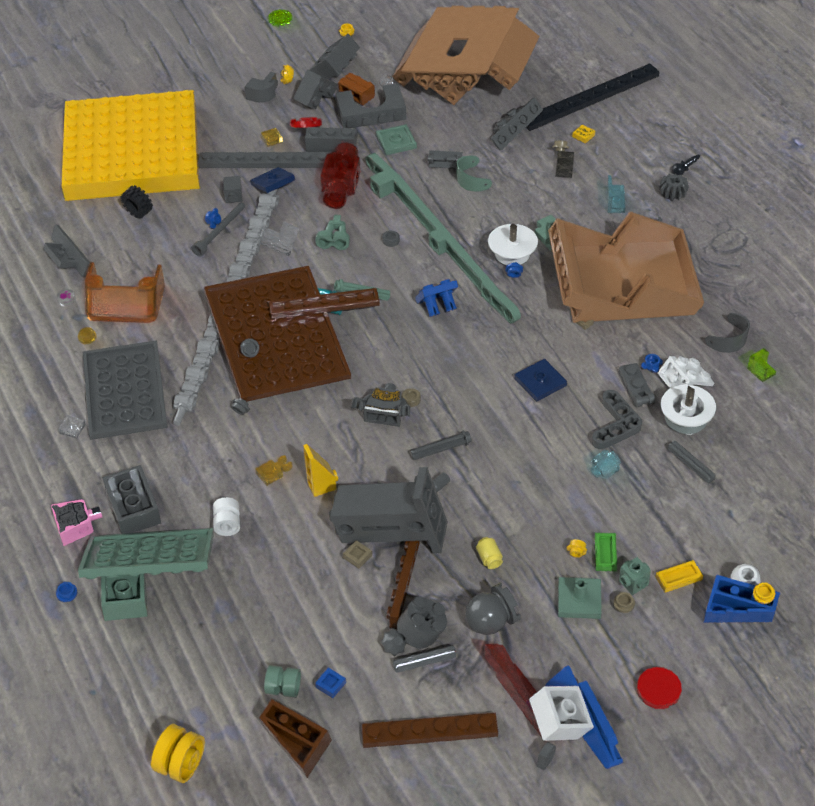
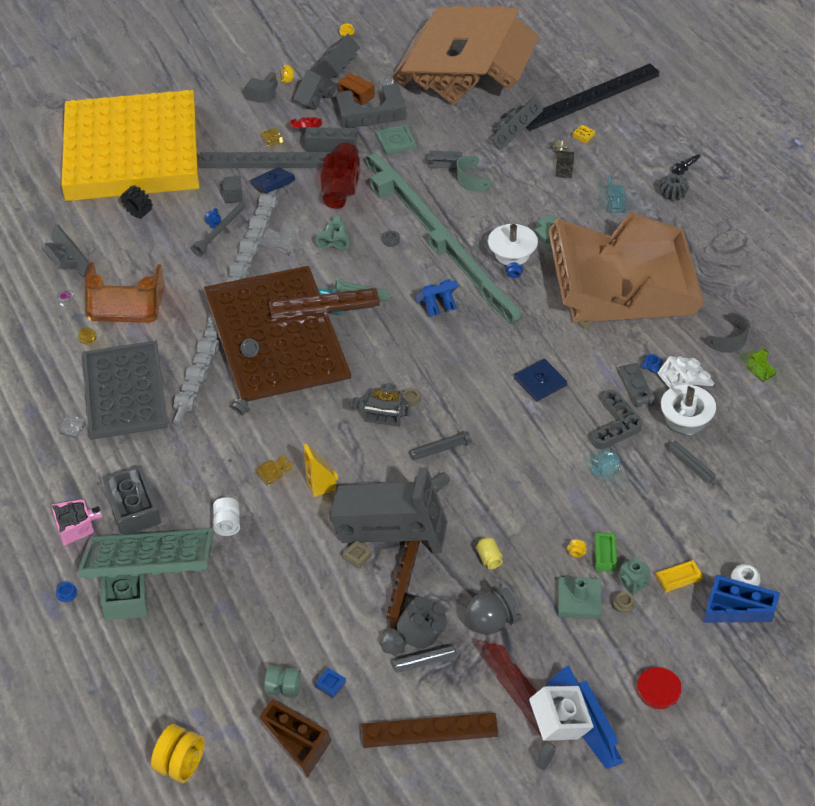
(280, 17): clear neon green gear -> none
(764, 593): yellow plate -> none

